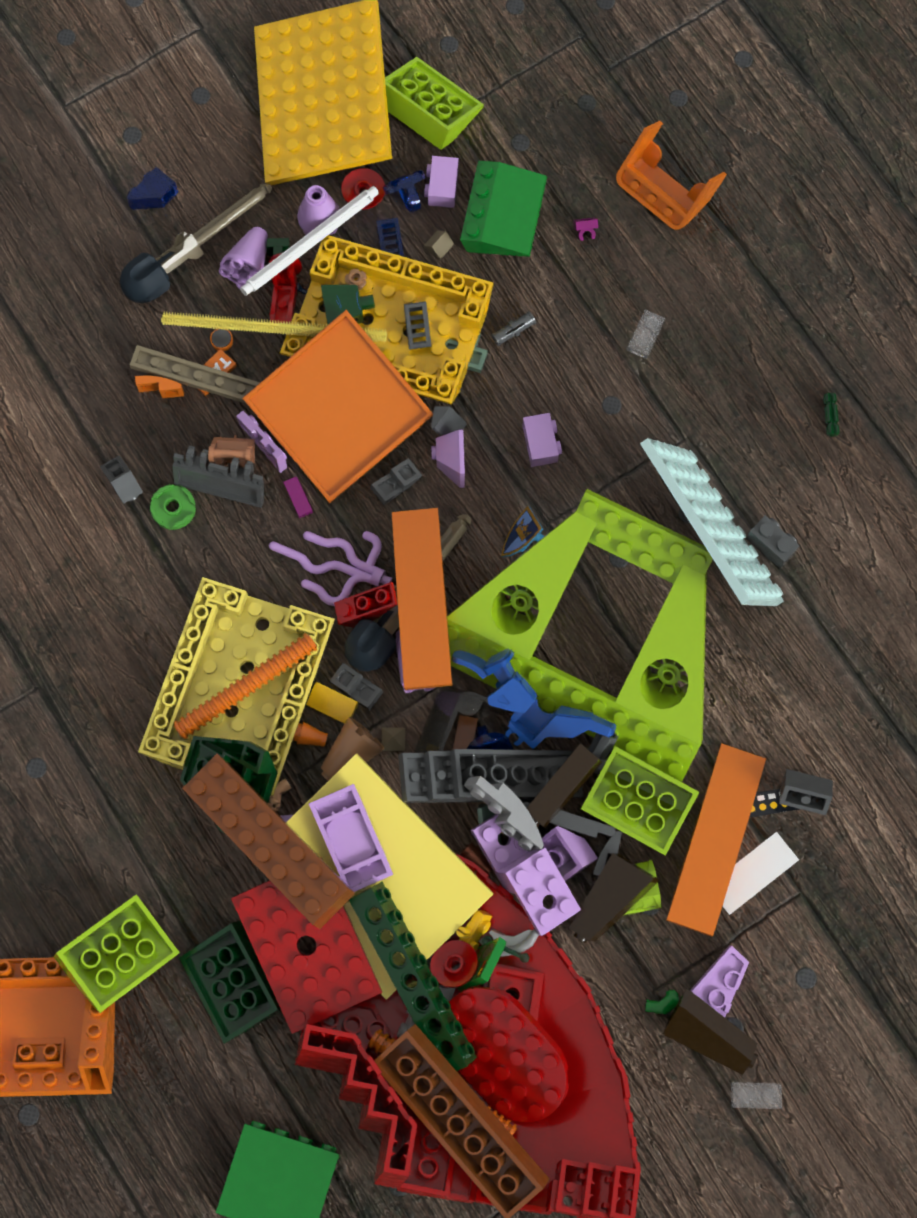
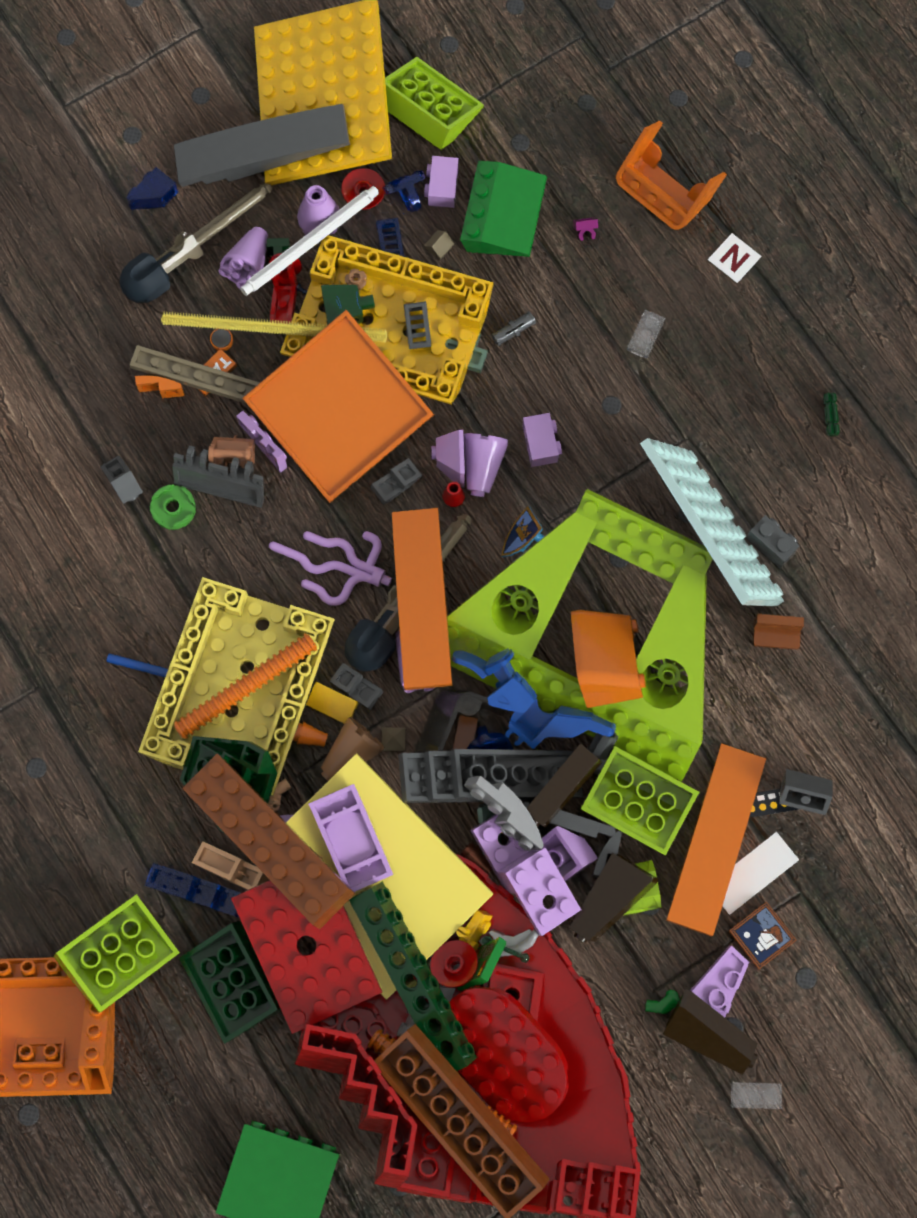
(137, 665): none -> blue bar
(192, 889): none -> clear blue slope
(228, 867): none -> light nougat slope
(261, 145): none -> dark grey slope
(298, 497): magenta piece -> none
(366, 605): red slope -> none
(446, 420): dark grey slope -> none
(453, 498): none -> red cone
(482, 461): none -> lavender cone
(606, 657): none -> orange windscreen
(734, 258): none -> white sticker
(762, 935): none -> tile
(777, 631): none -> dark orange panel

